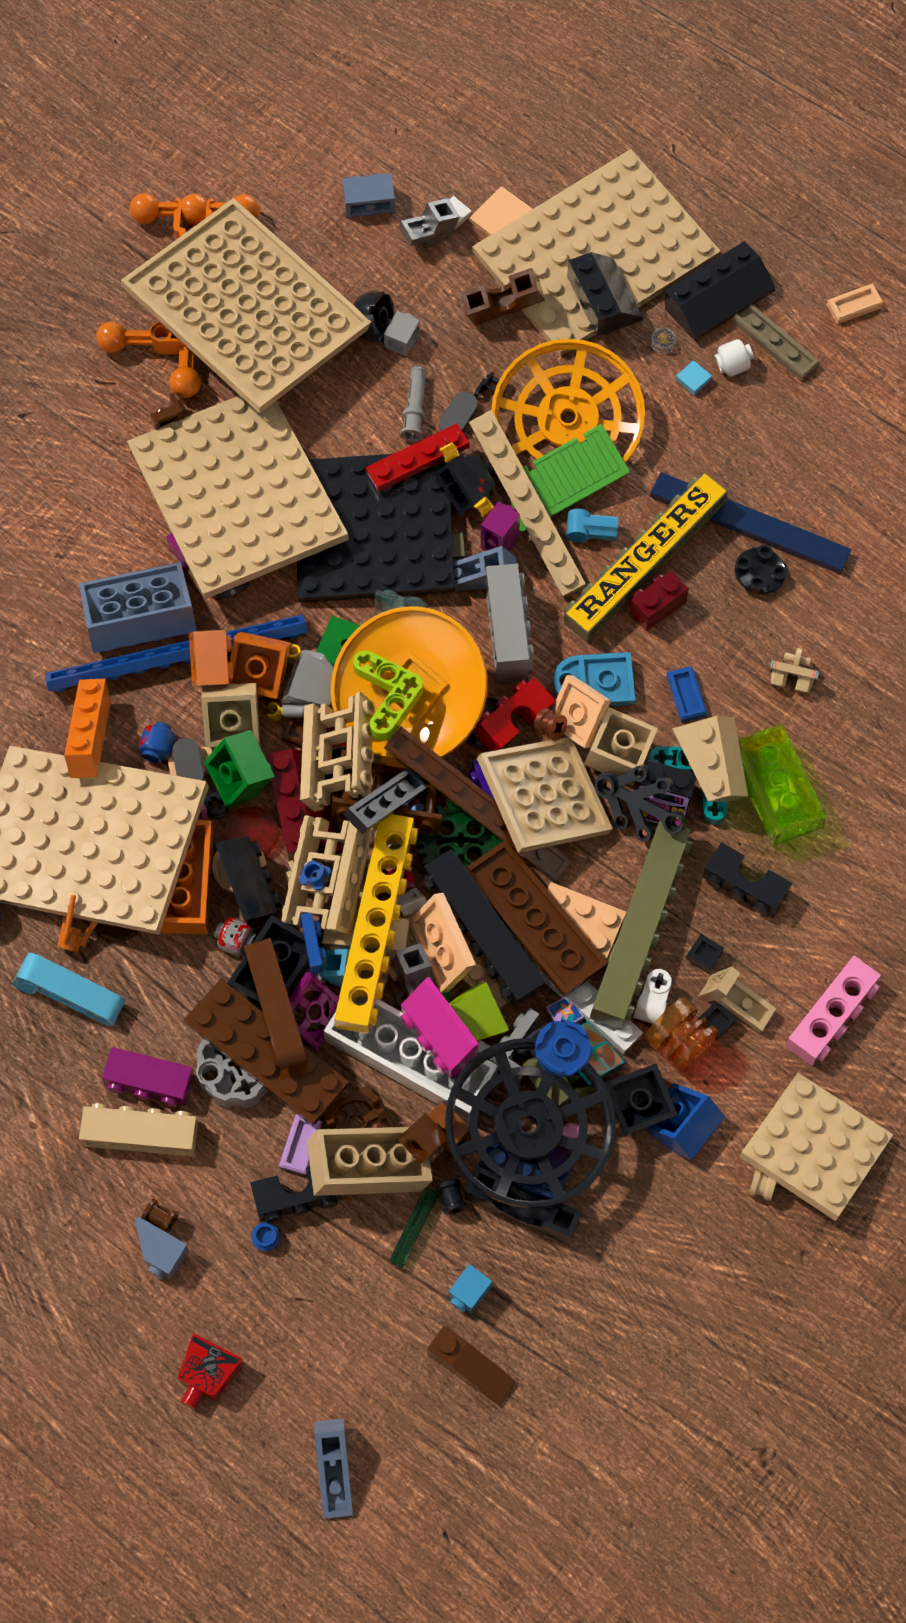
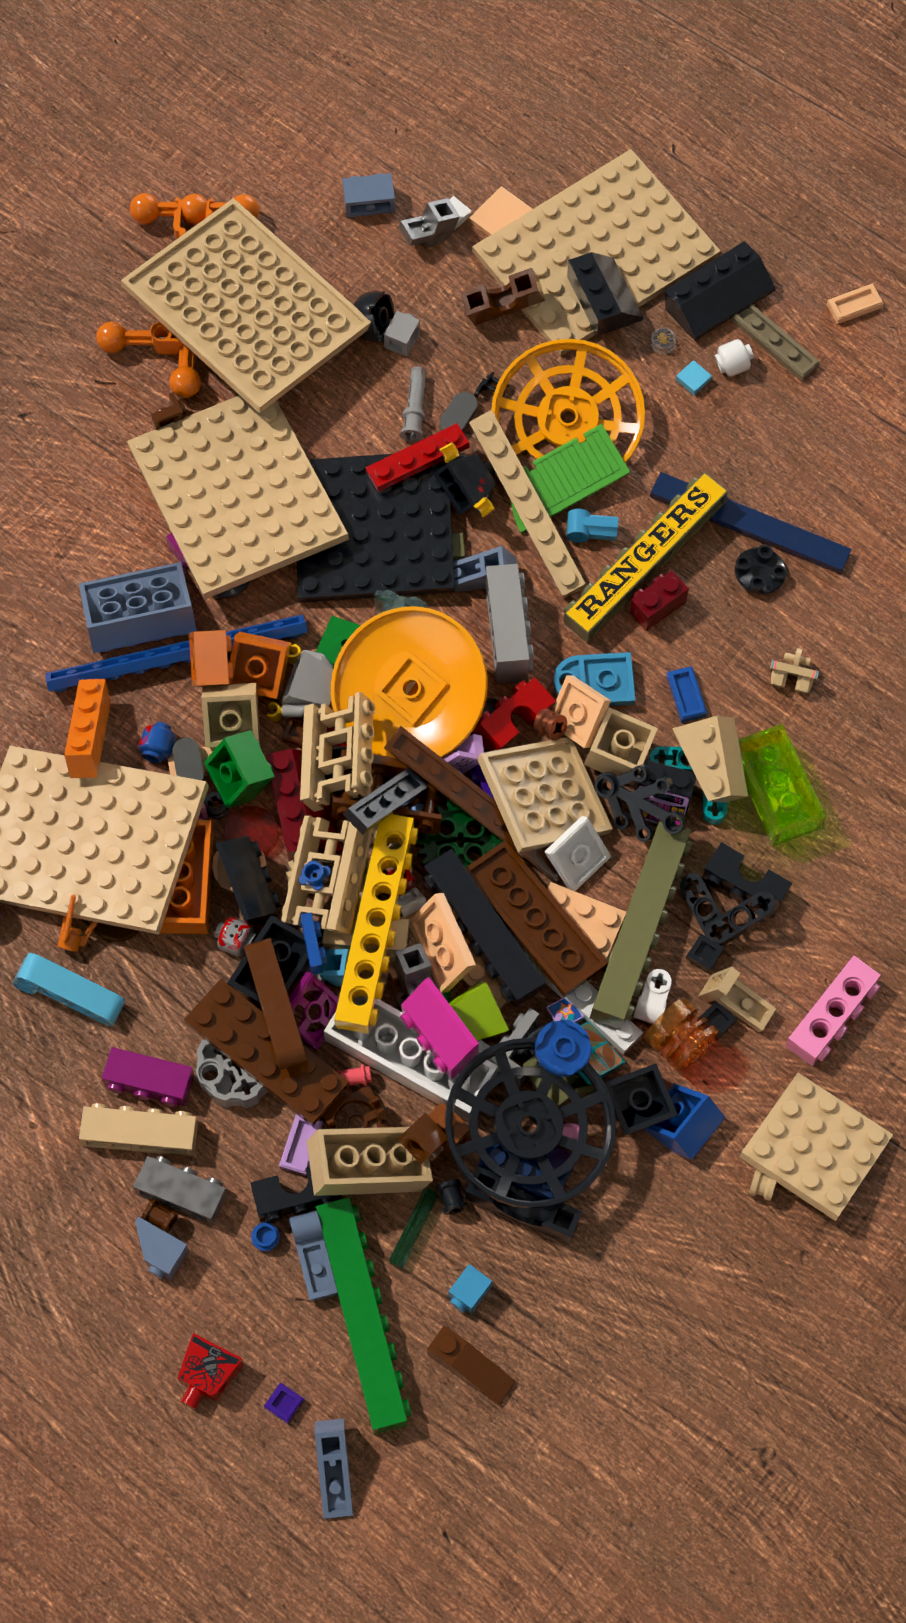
(181, 1189): none -> flat silver brick
(284, 1403): none -> dark purple tile
(313, 1256): none -> sand blue plate
(357, 1075): none -> coral pin
(362, 1316): none -> green brick
(395, 686): lime beam -> none
(466, 755): none -> lavender panel
(500, 528): magenta brick -> none
(578, 853): none -> white tile
(718, 917): none -> black beam

